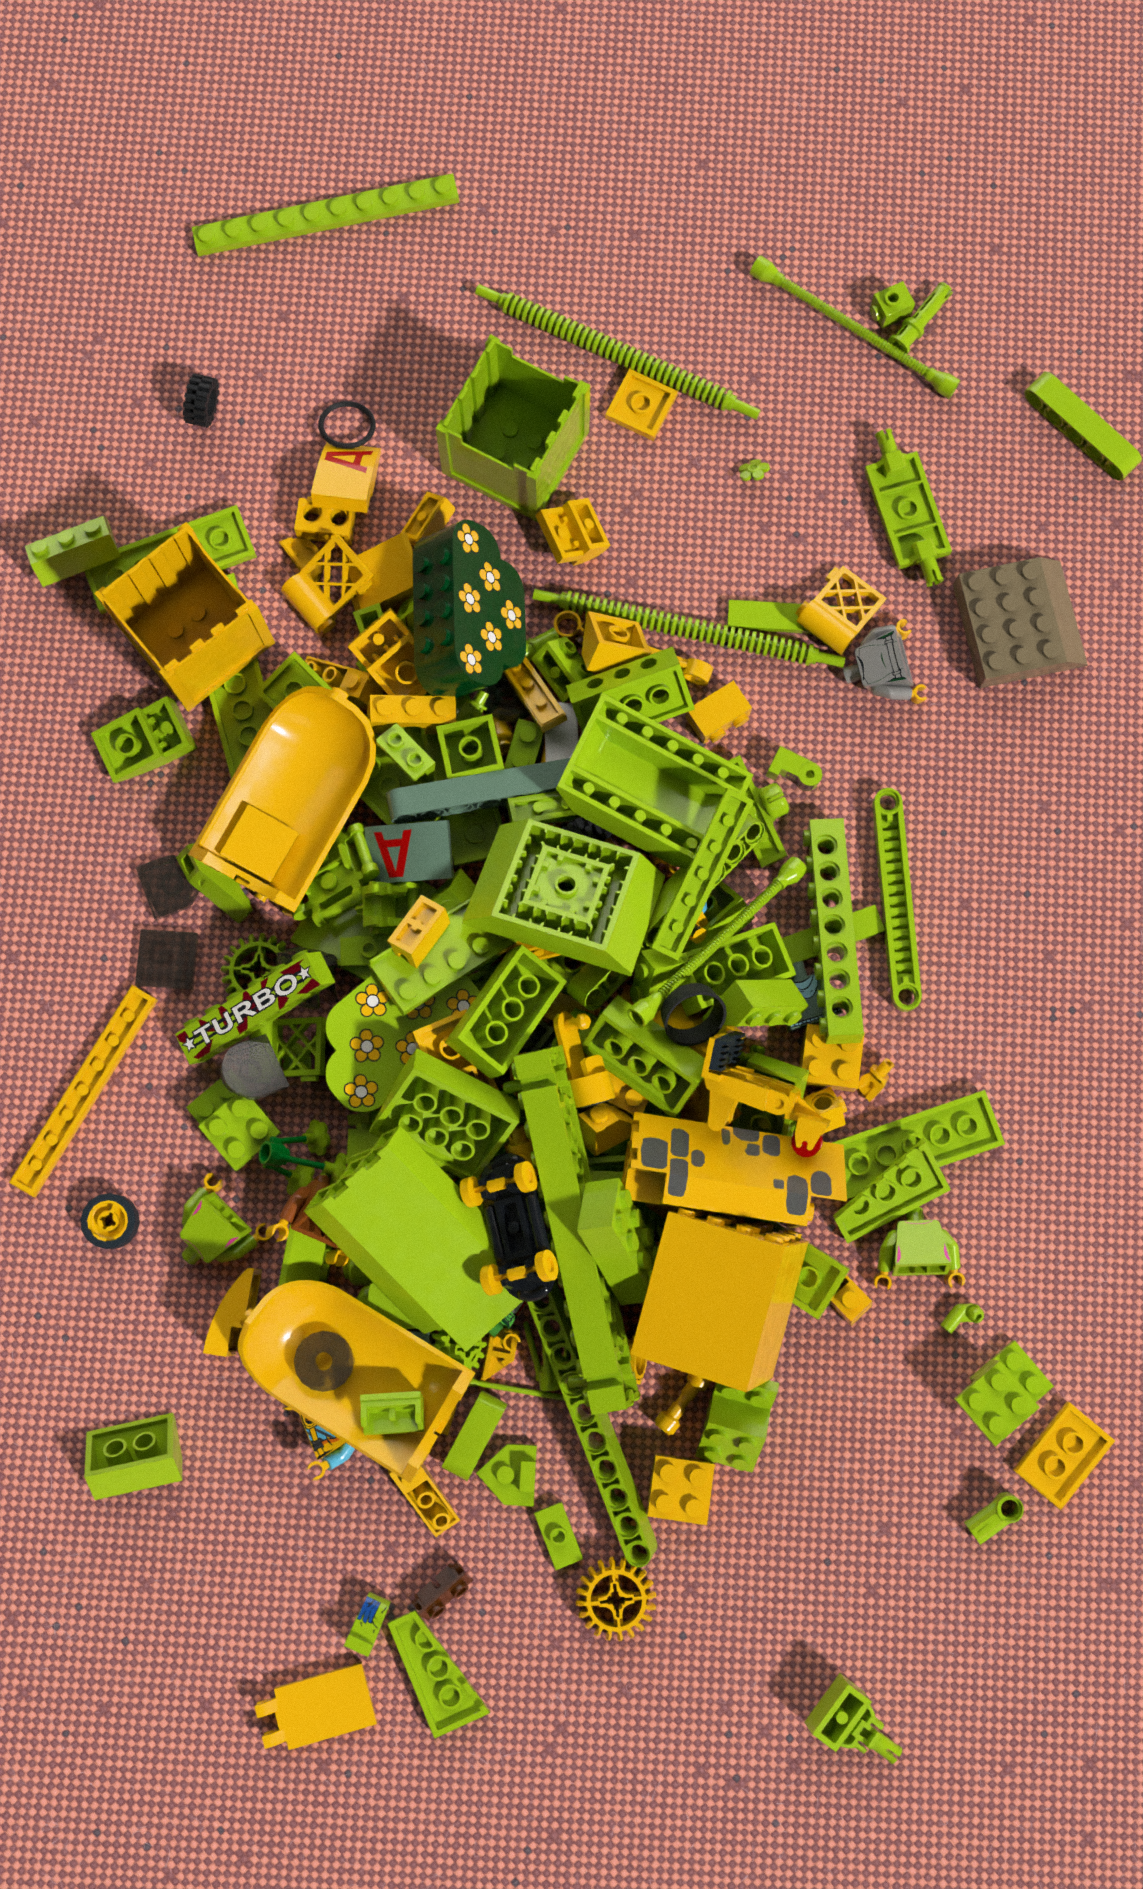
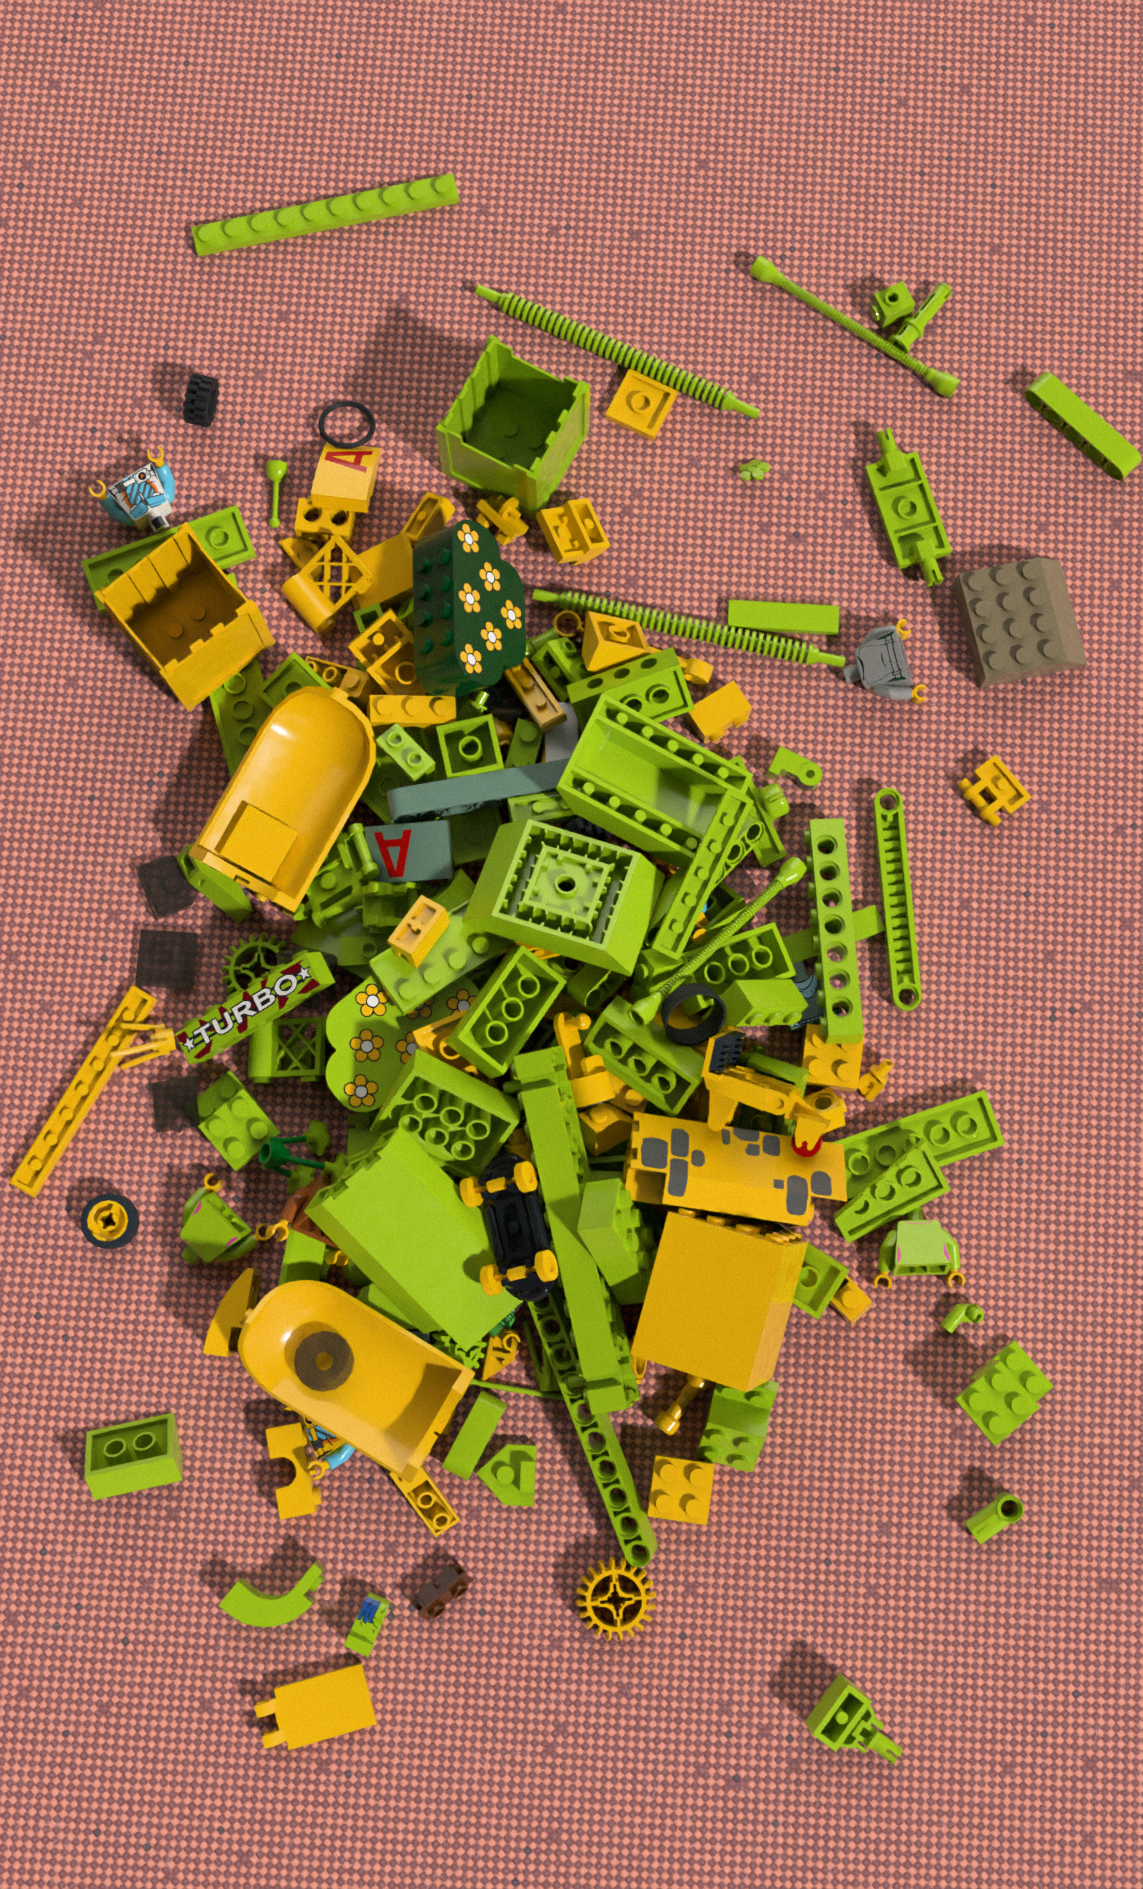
(72, 551): lime slope -> none
(142, 497): none -> torso
(143, 740): lime slope -> none
(161, 1043): none -> yellow plant
(175, 1104): none -> clear smoke piece
(252, 1069): clear smoke tile -> none
(265, 1610): none -> lime arch
(276, 472): none -> lime hinge
(302, 1495): none -> yellow arch
(392, 1413): lime hinge -> none
(437, 1680): lime wing -> none
(504, 515): none -> yellow hips
(558, 1535): lime plate -> none
(831, 623): yellow piece -> none
(1001, 786): none -> yellow plate
(1063, 1455): yellow tile -> none

